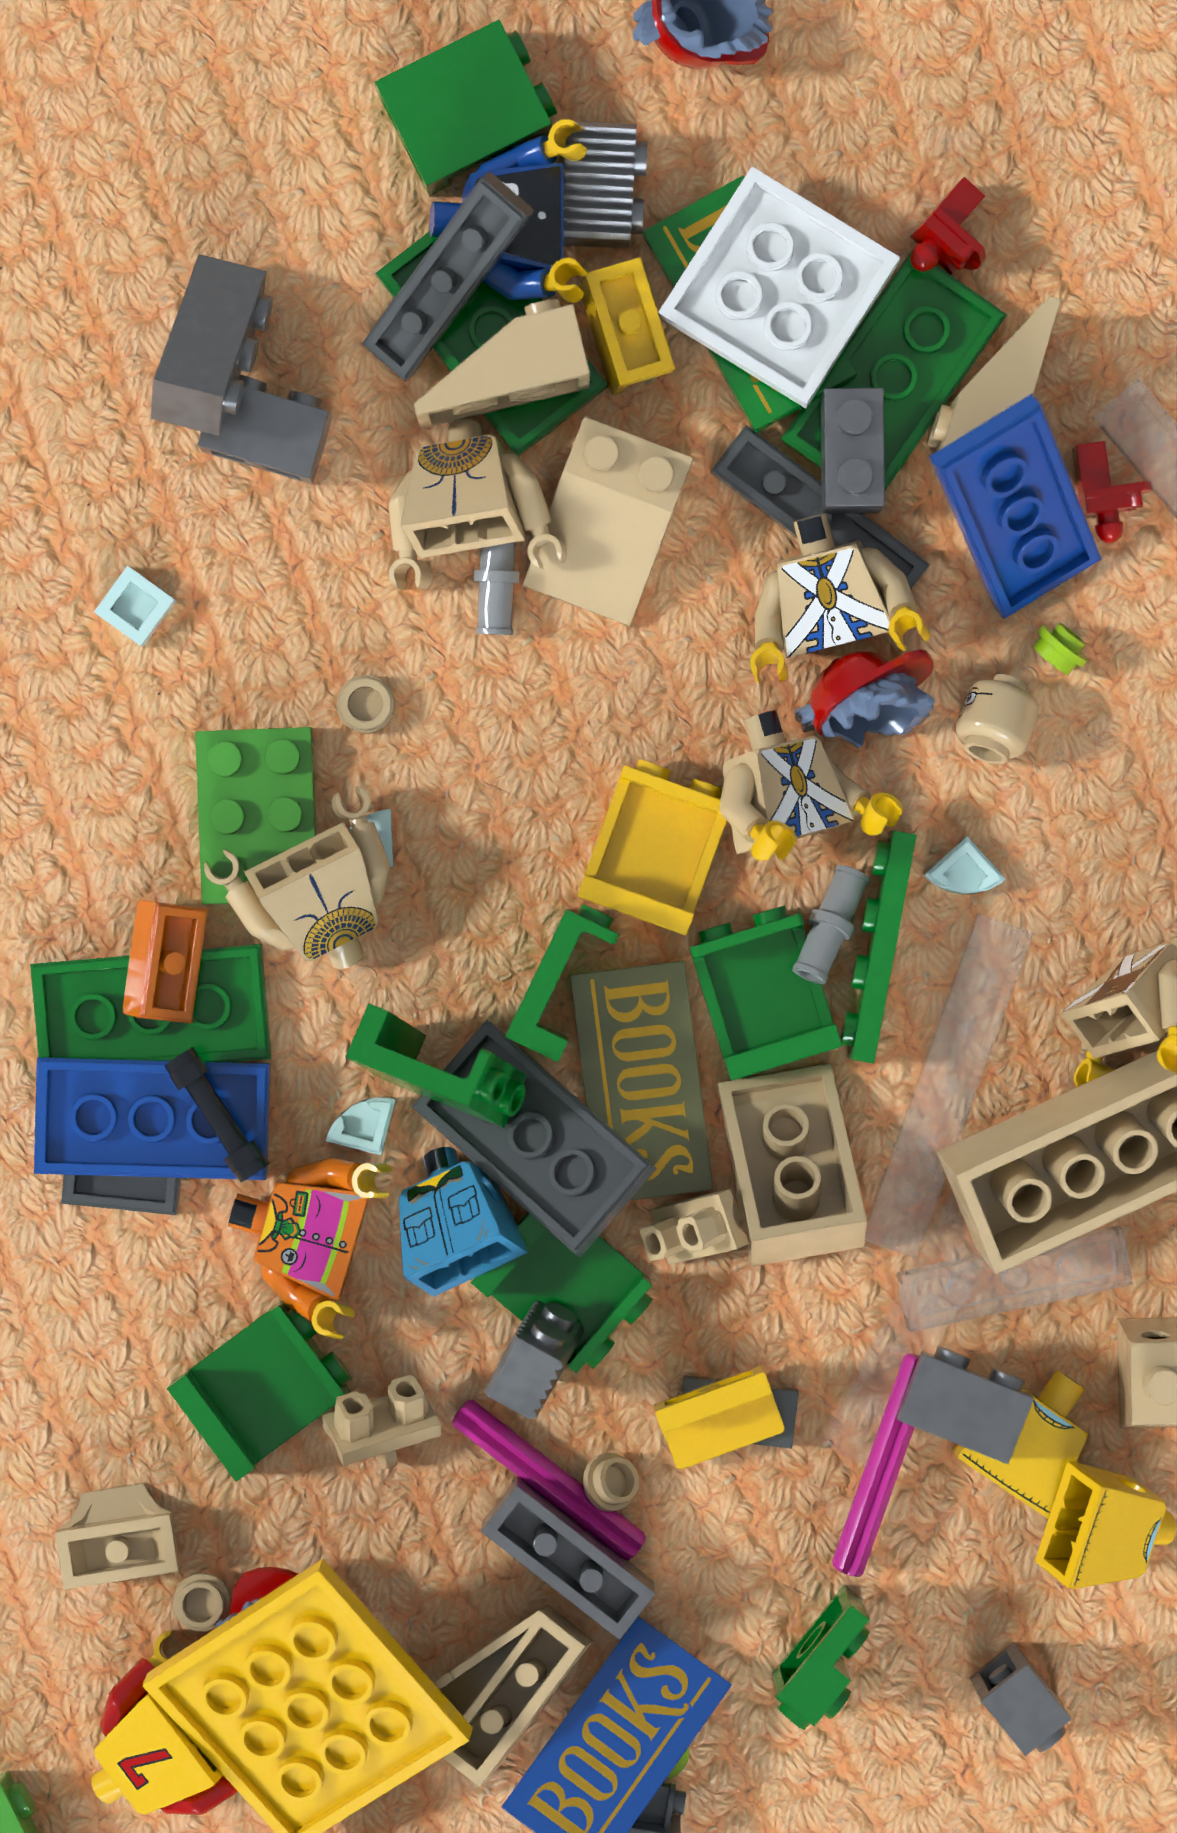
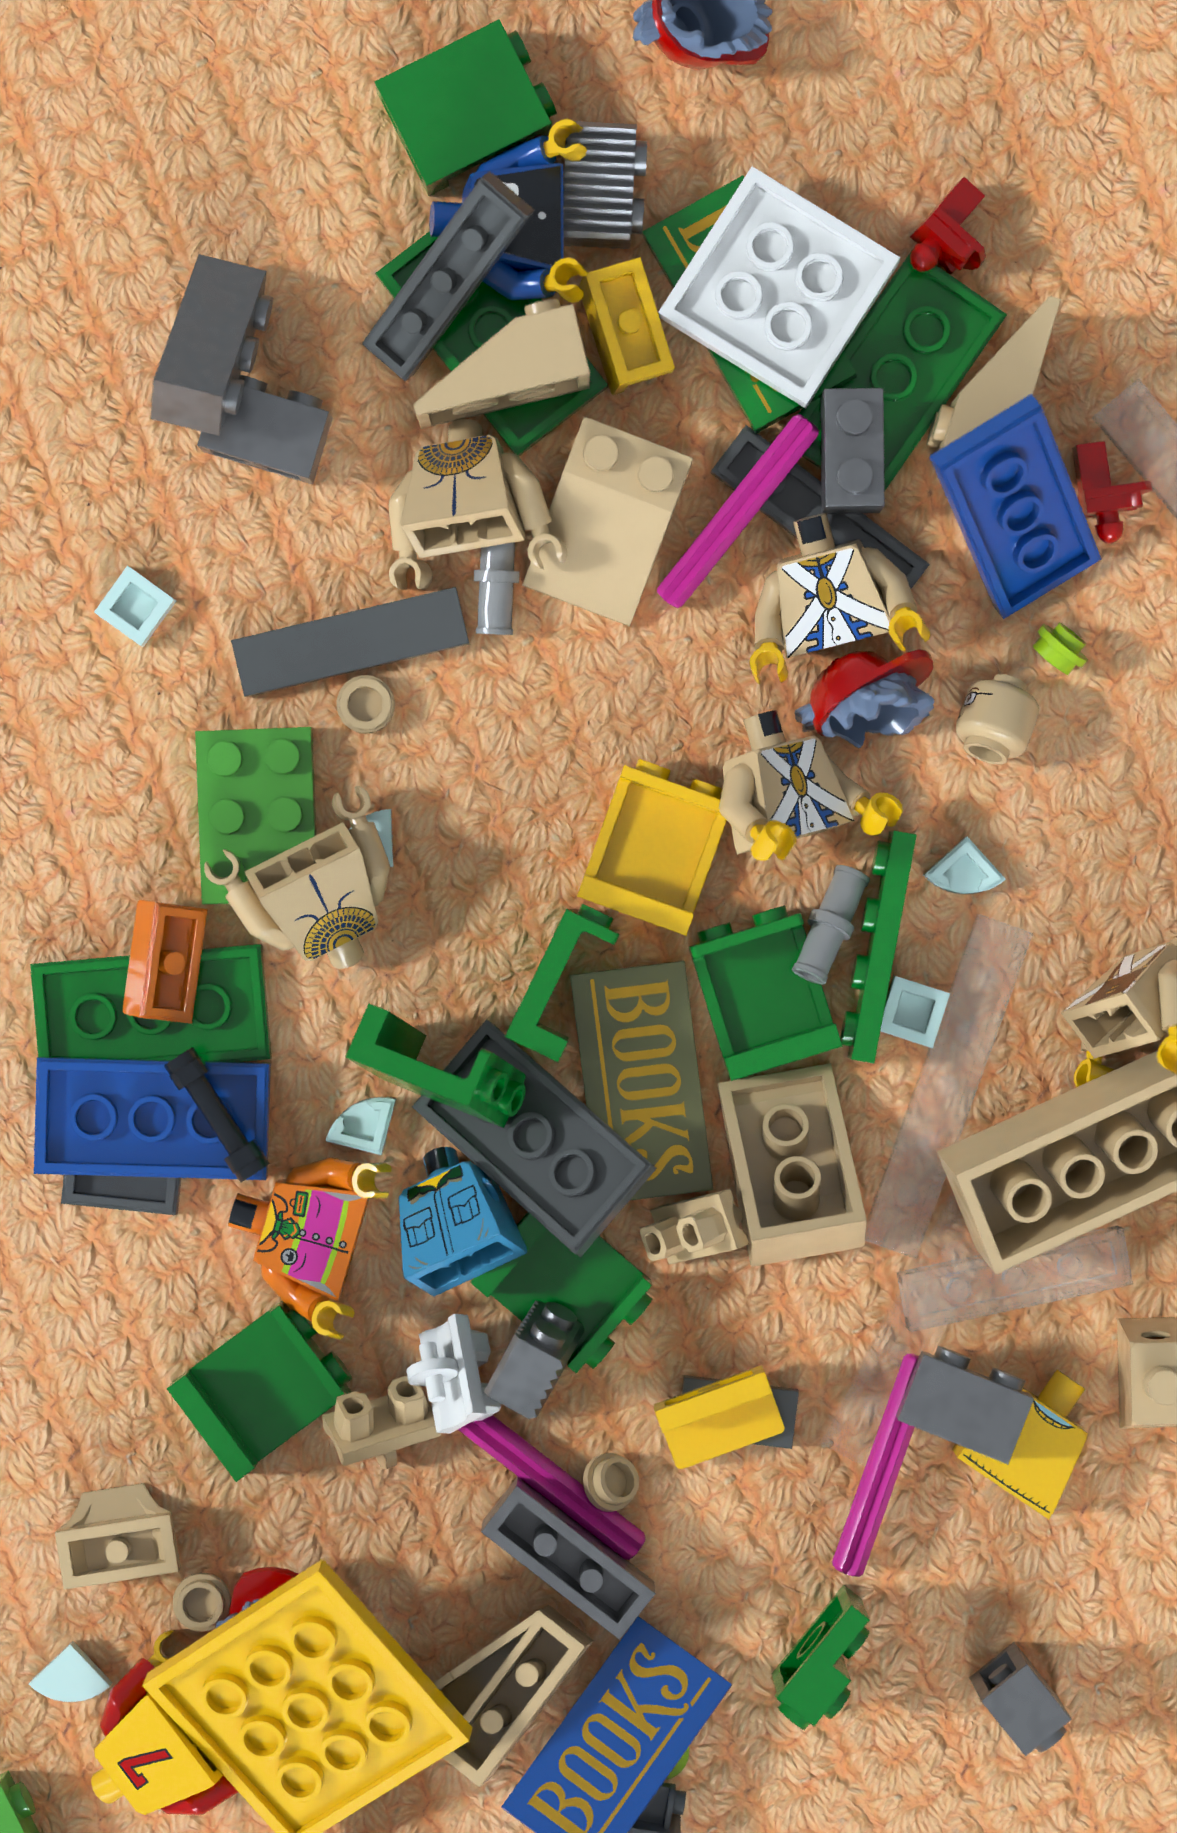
(71, 1677): none -> light aqua tile
(350, 642): none -> dark grey tile
(451, 1373): none -> white hips
(738, 511): none -> dark pink axle
(913, 1011): none -> light aqua tile
(1102, 1528): yellow torso -> none

